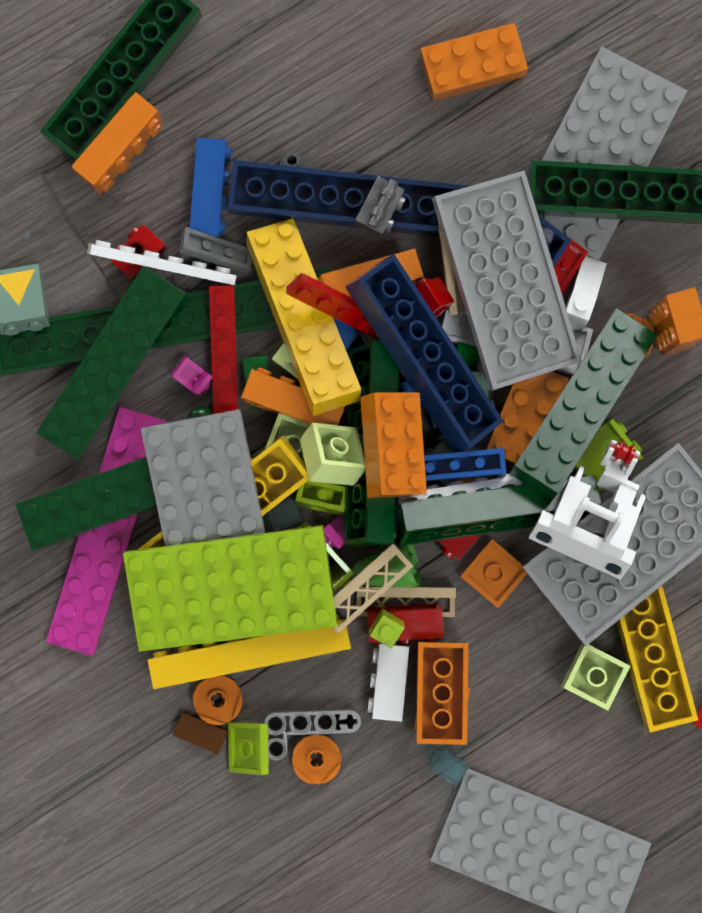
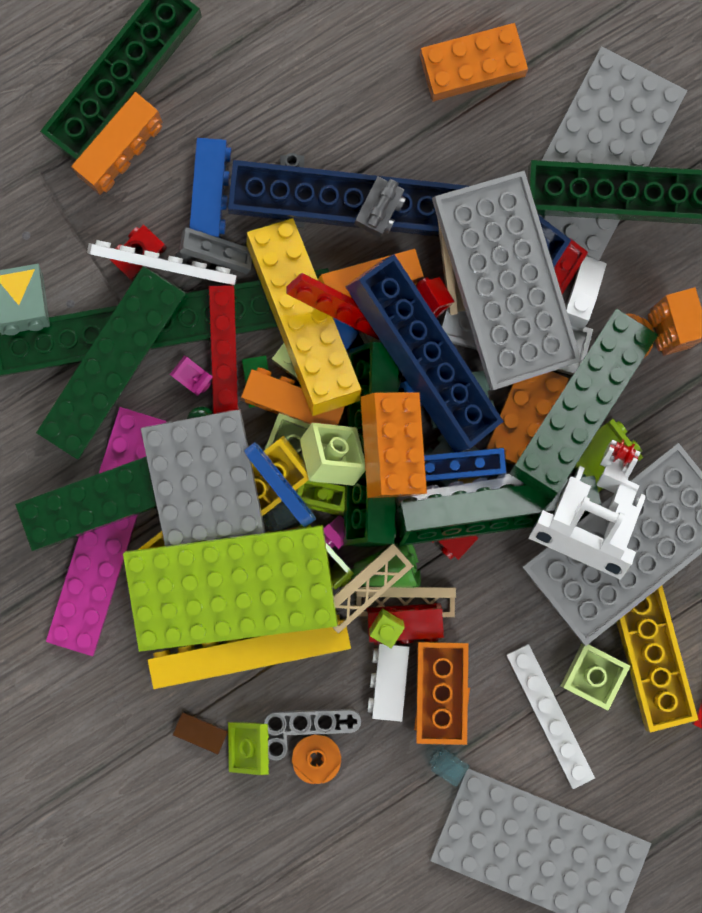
(230, 693): orange plate -> none
(280, 484): none -> blue beam
(469, 354): green tile -> none
(494, 573): orange plate -> none
(550, 716): none -> white plate

